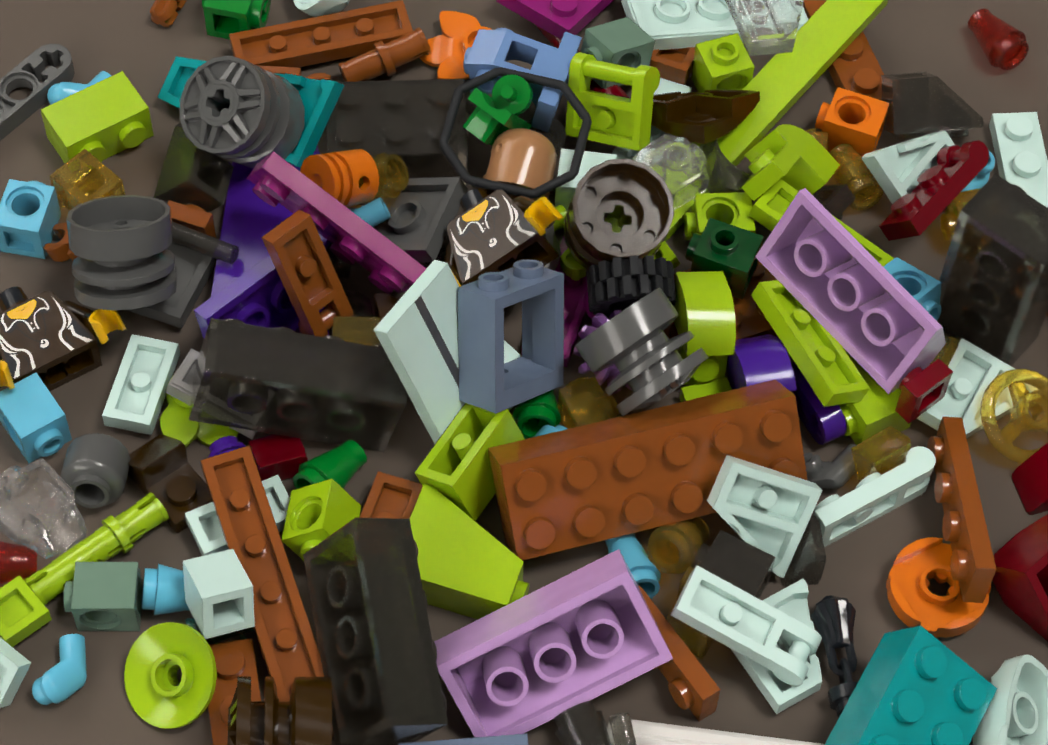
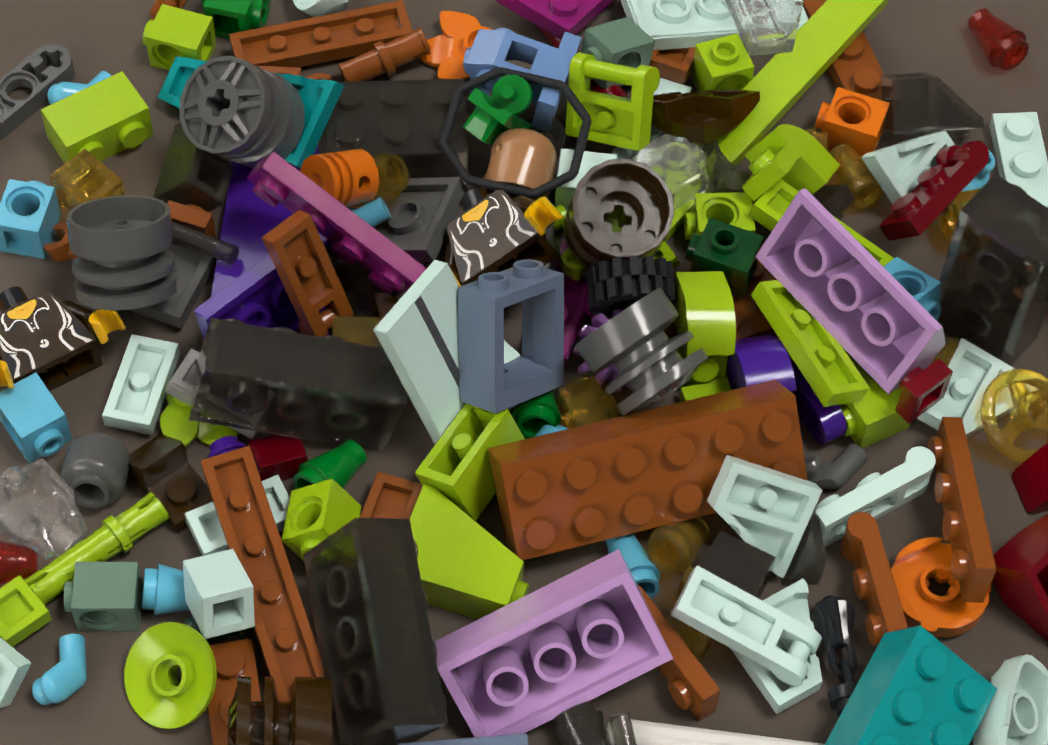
(178, 34): none -> lime brick
(872, 576): none -> dark orange plate
(880, 452): clear yellow slope -> none

